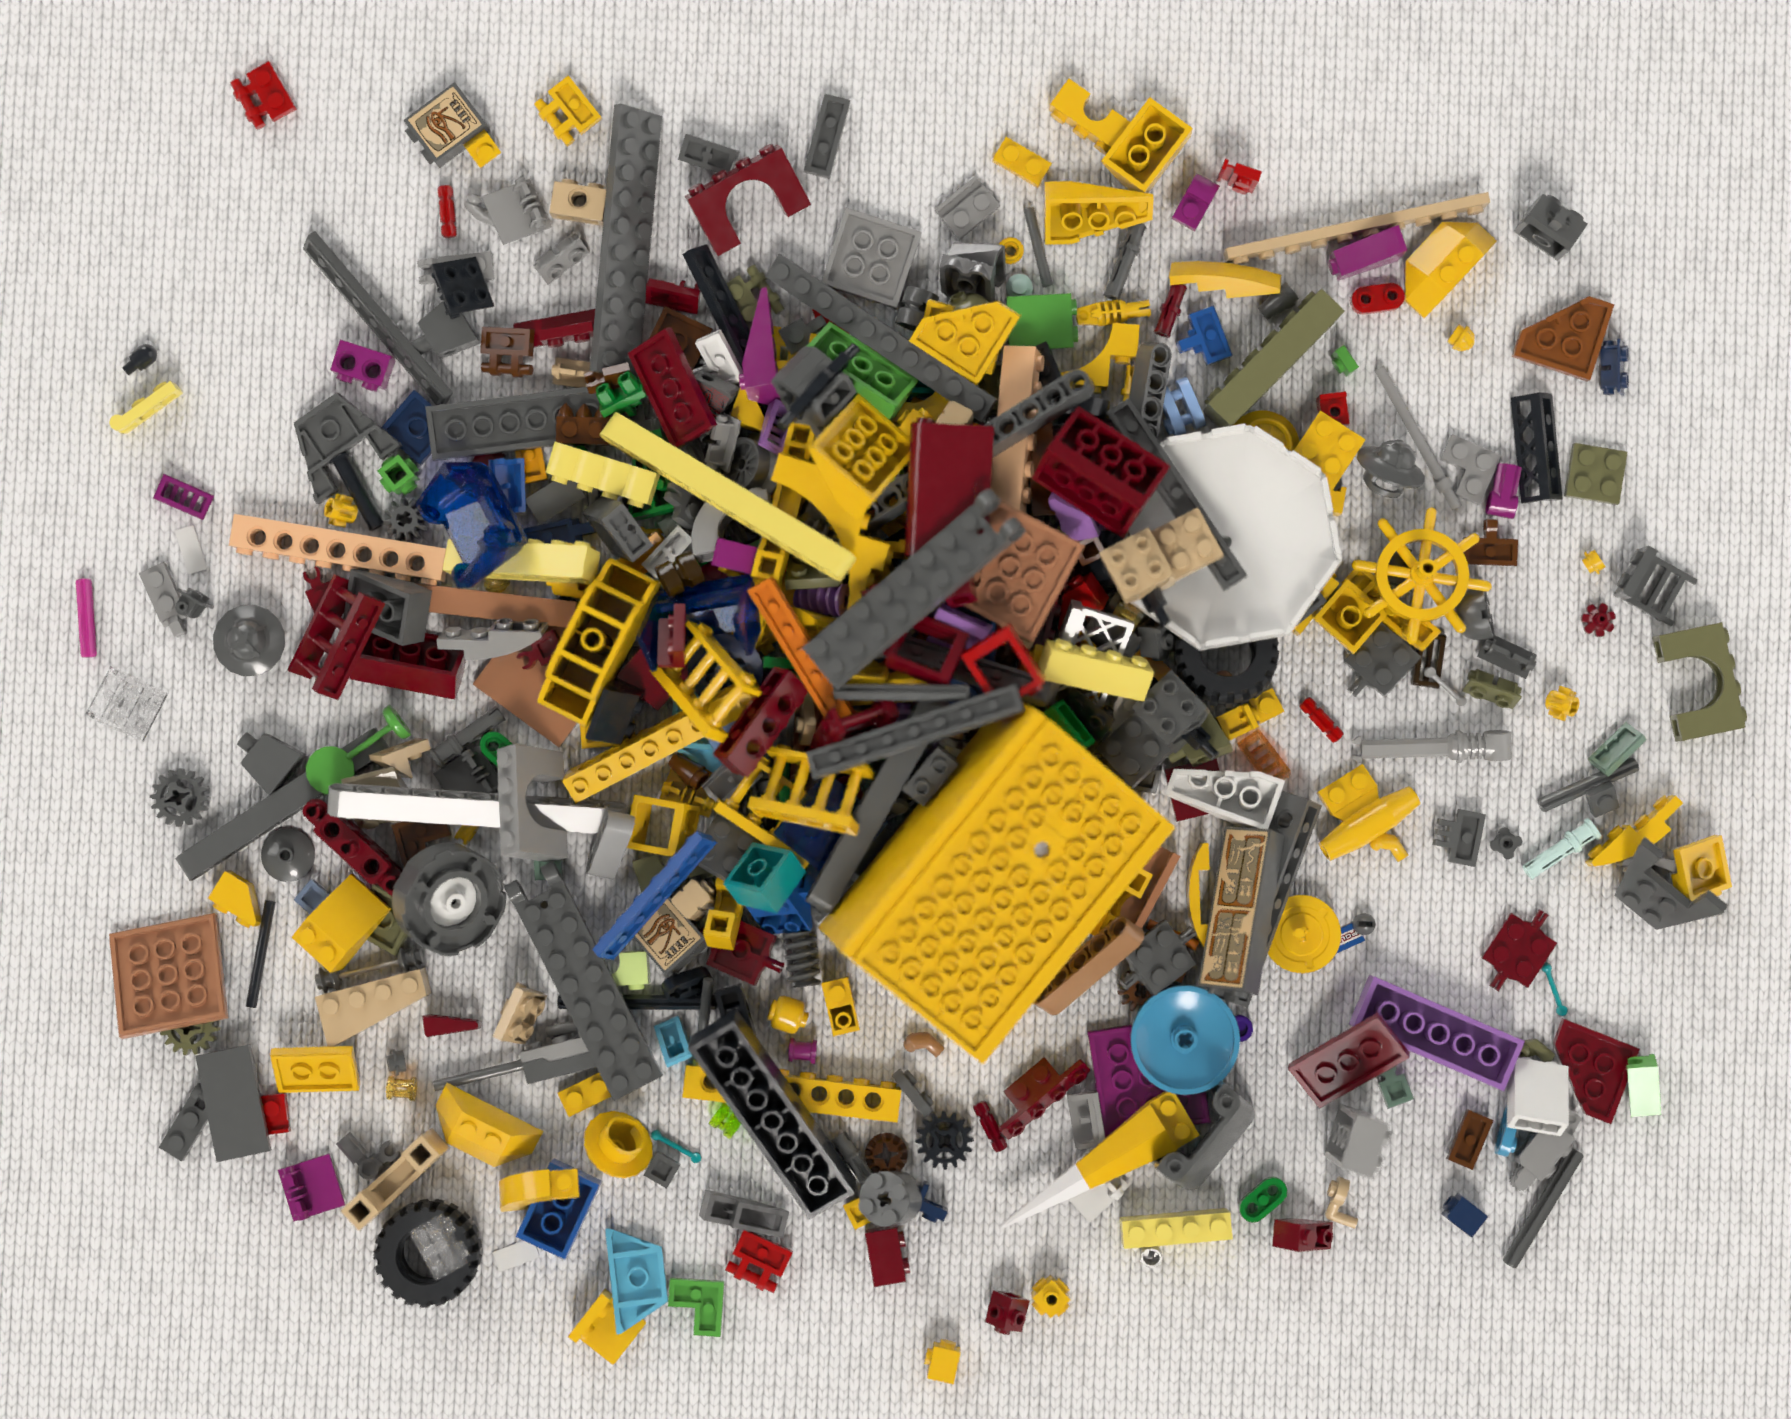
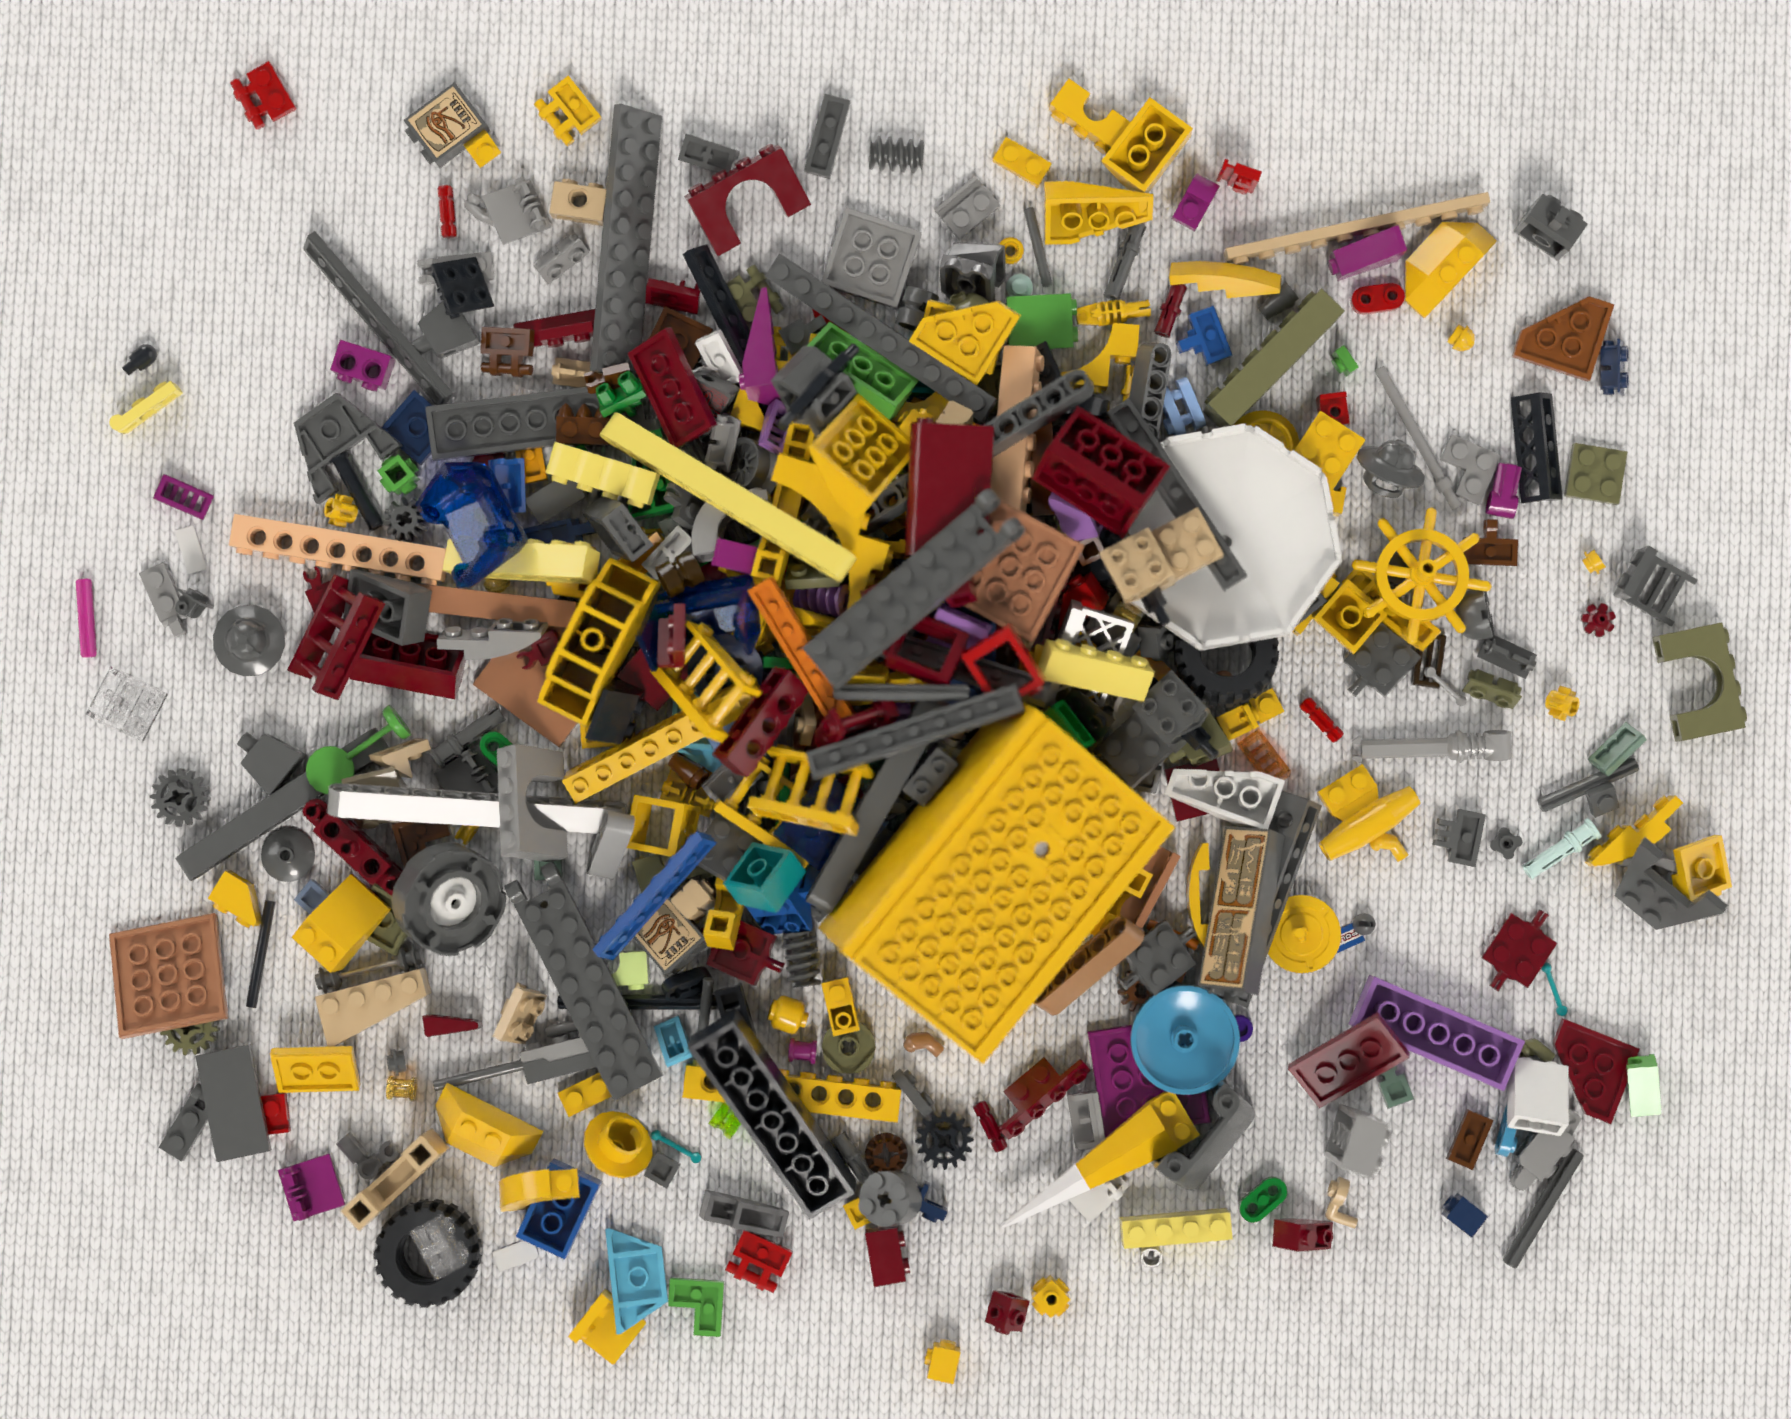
(849, 1062): none -> olive plate
(896, 154): none -> dark grey piece

